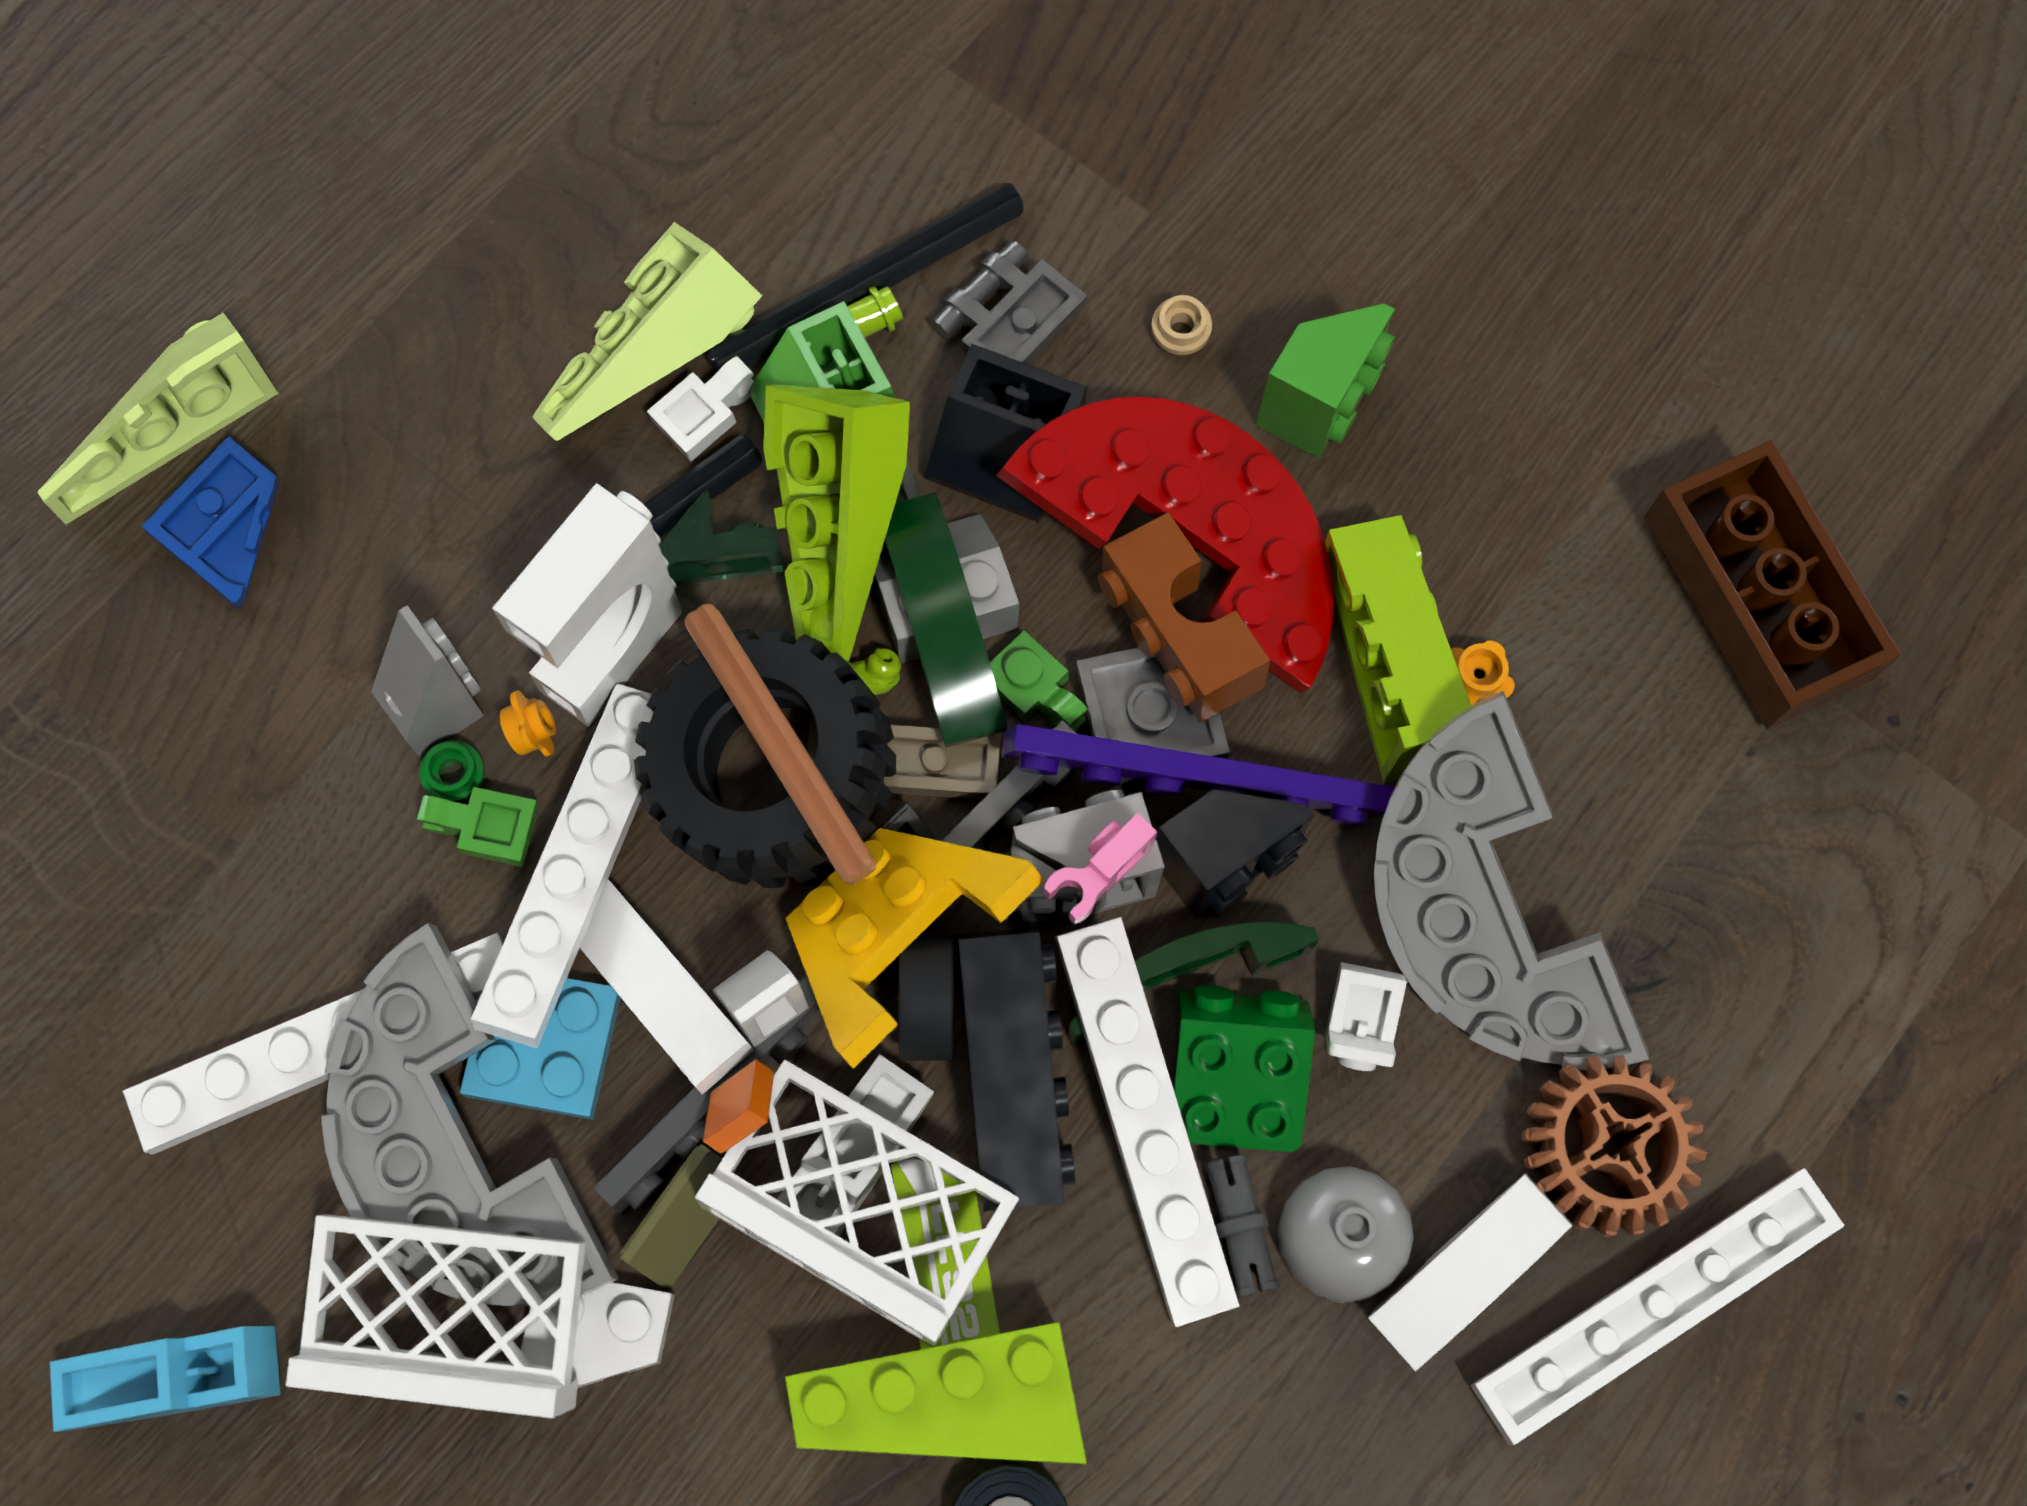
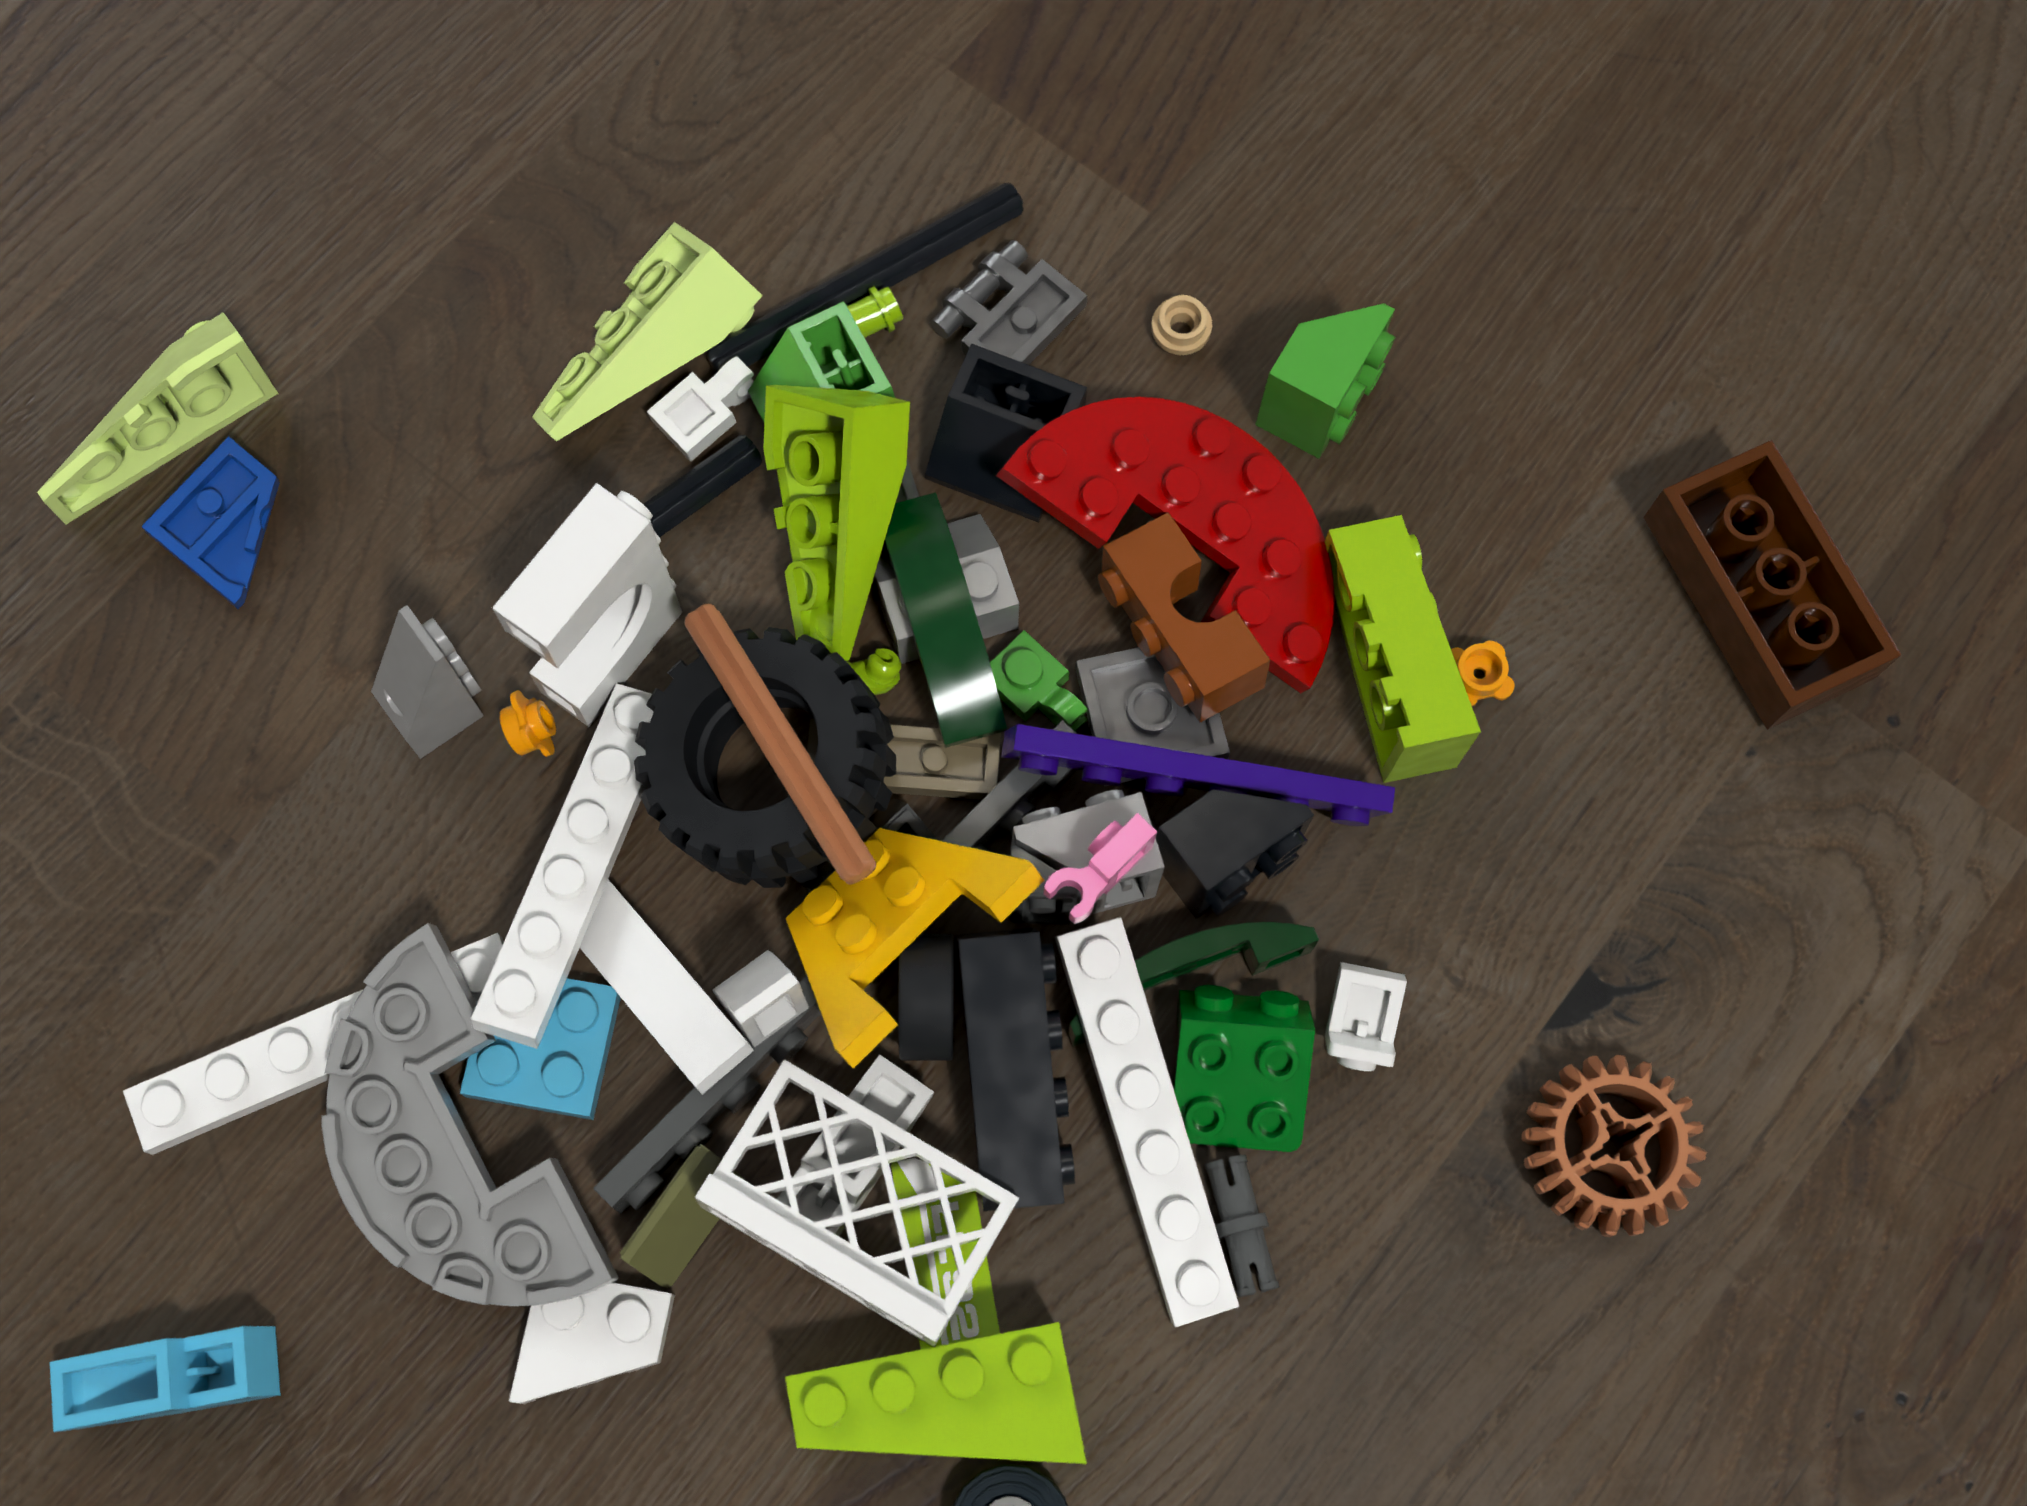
(429, 1376): white fence -> none
(443, 756): green plate -> none
(489, 827): bright green plate -> none
(703, 555): clear green slope -> none
(738, 1107): orange tile -> none
(1345, 1234): light grey cylinder -> none
(1456, 916): light grey plate -> none
(1470, 1272): white slope -> none
(1656, 1306): white plate -> none

